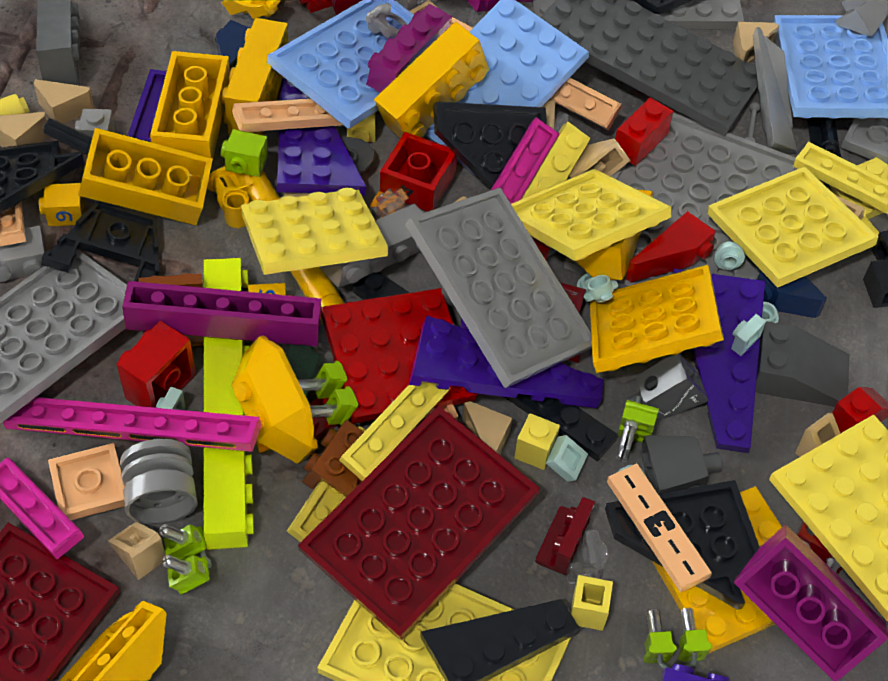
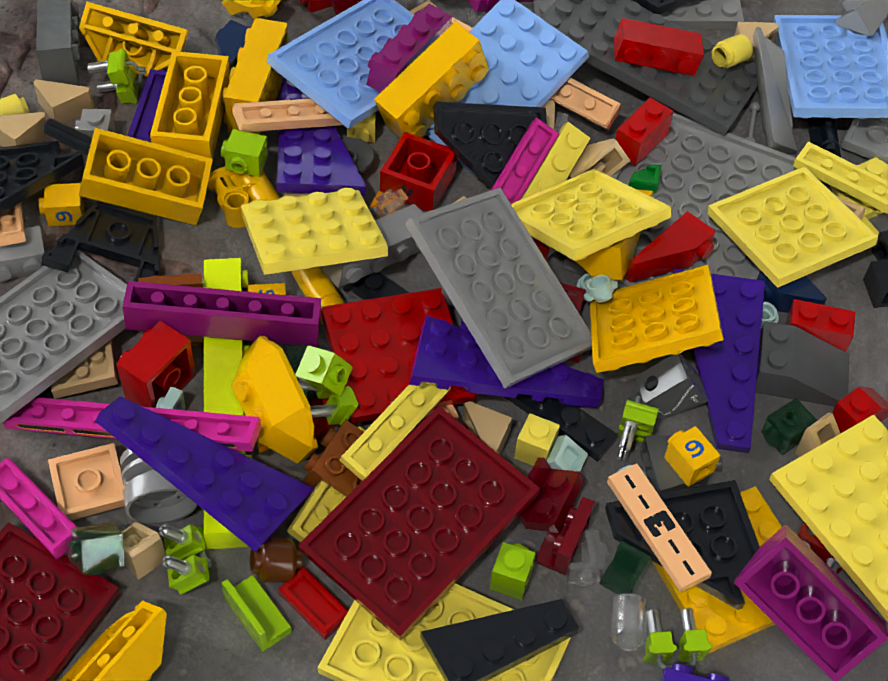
(91, 374): none -> tan plate
(96, 548): none -> brick
(121, 76): none -> lime piece
(145, 40): none -> yellow wedge
(226, 484): none -> dark purple wing
(256, 612): none -> lime panel
(275, 560): none -> reddish brown head
(313, 603): none -> red tile
(324, 370): none -> lime brick
(377, 20): light grey piece -> none
(512, 570): none -> lime brick
(555, 498): none -> dark red bracket
(591, 602): light yellow brick -> none
(625, 570): none -> clear green panel
(629, 621): none -> clear brick
(646, 178): none -> green tile
(658, 47): none -> red brick
(691, 455): none -> yellow brick
(727, 250): light aqua plate -> none
(732, 51): none -> light yellow brick
(747, 334): light aqua plate -> none
(787, 425): none -> clear green brick
(824, 322): none -> red brick

